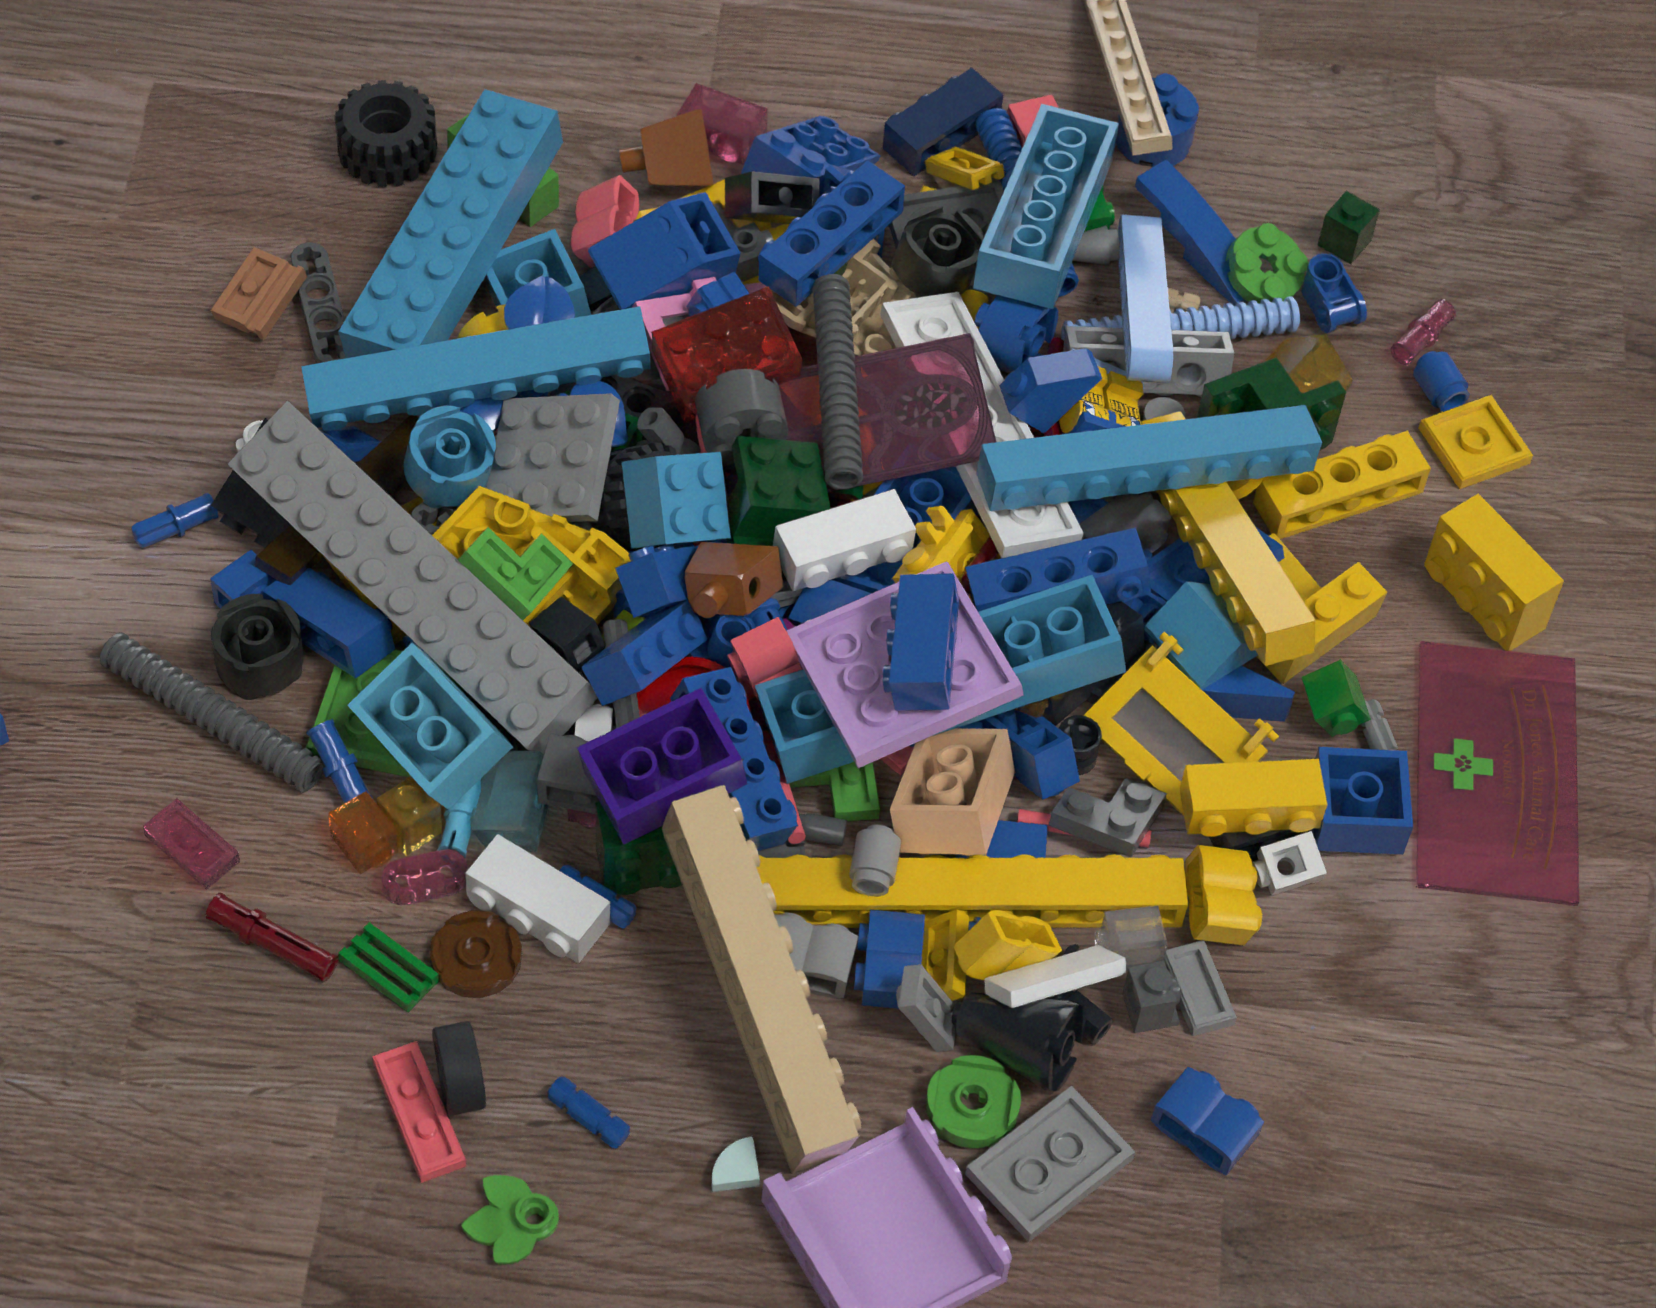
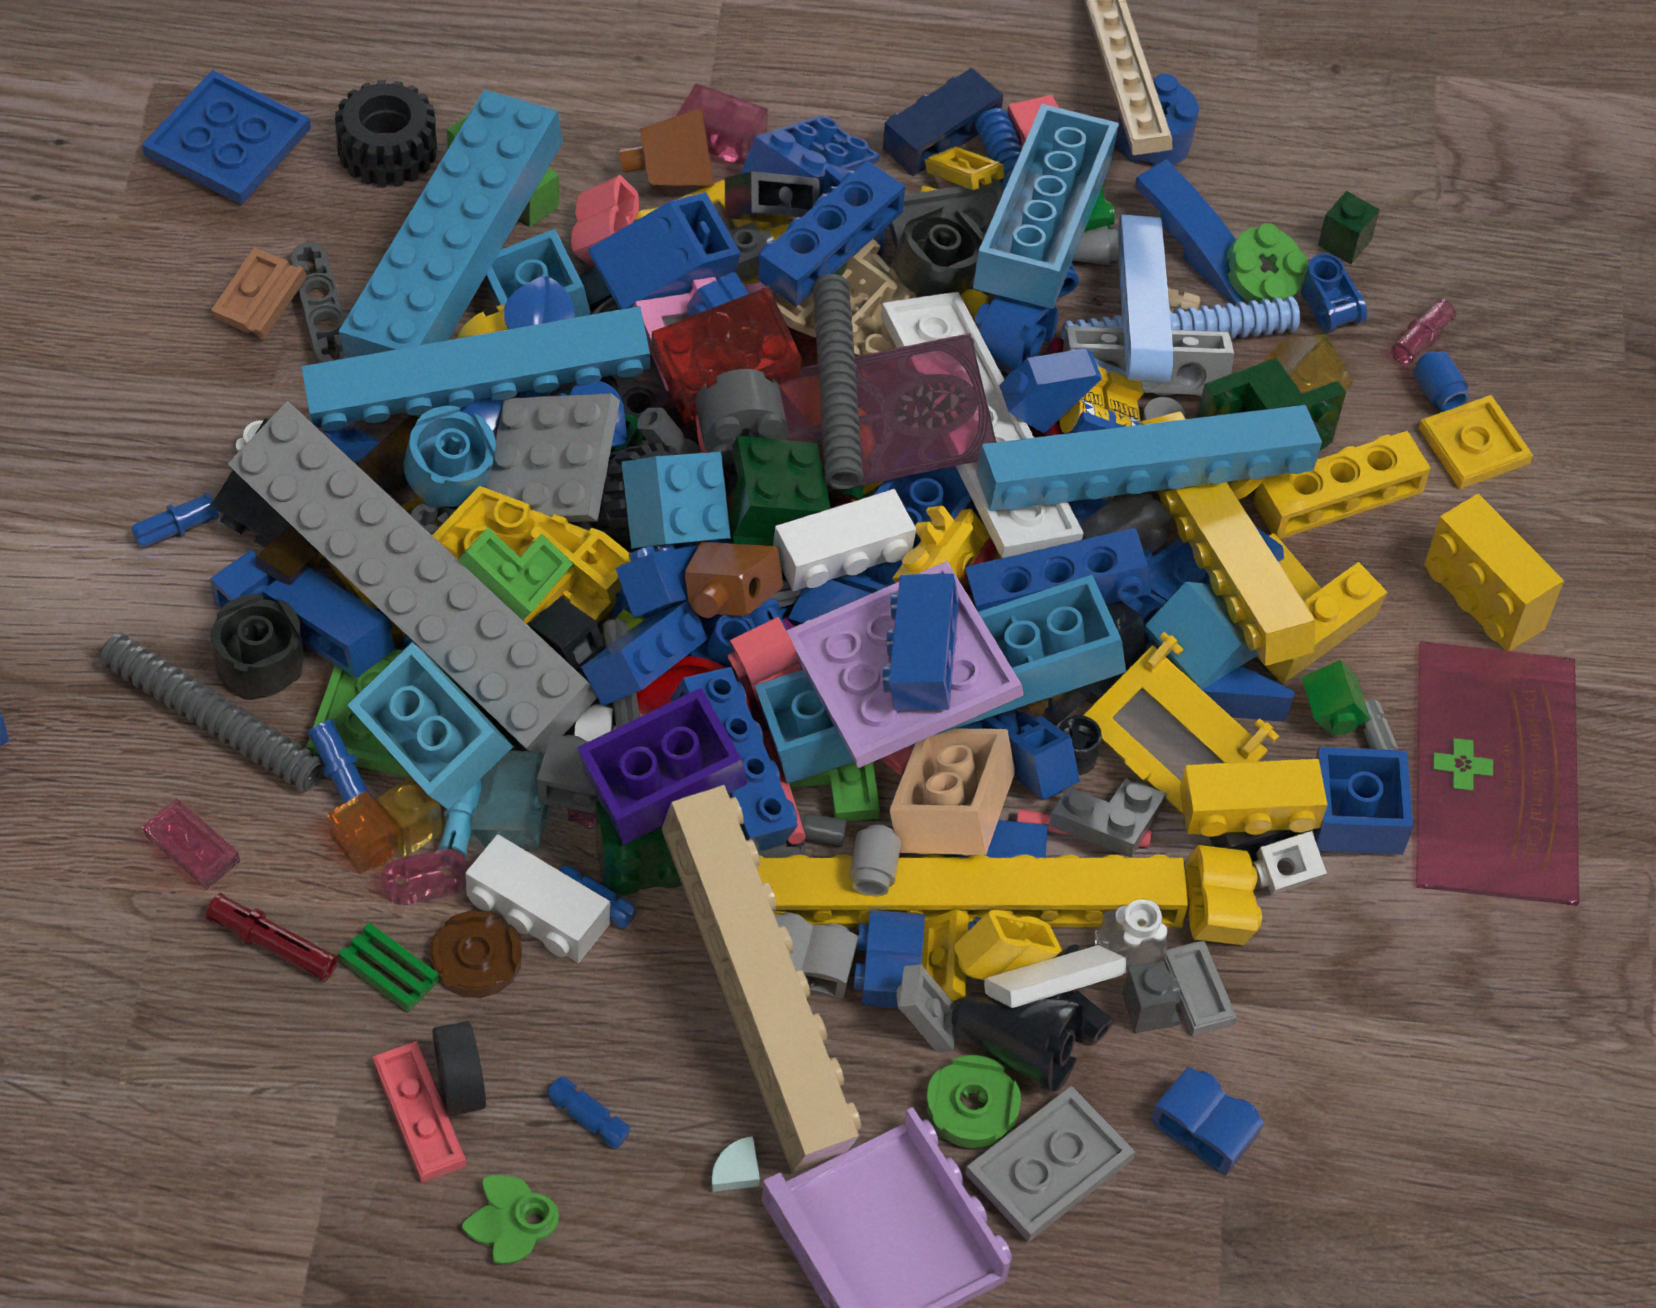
(226, 136): none -> blue plate
(1144, 911): none -> white plate

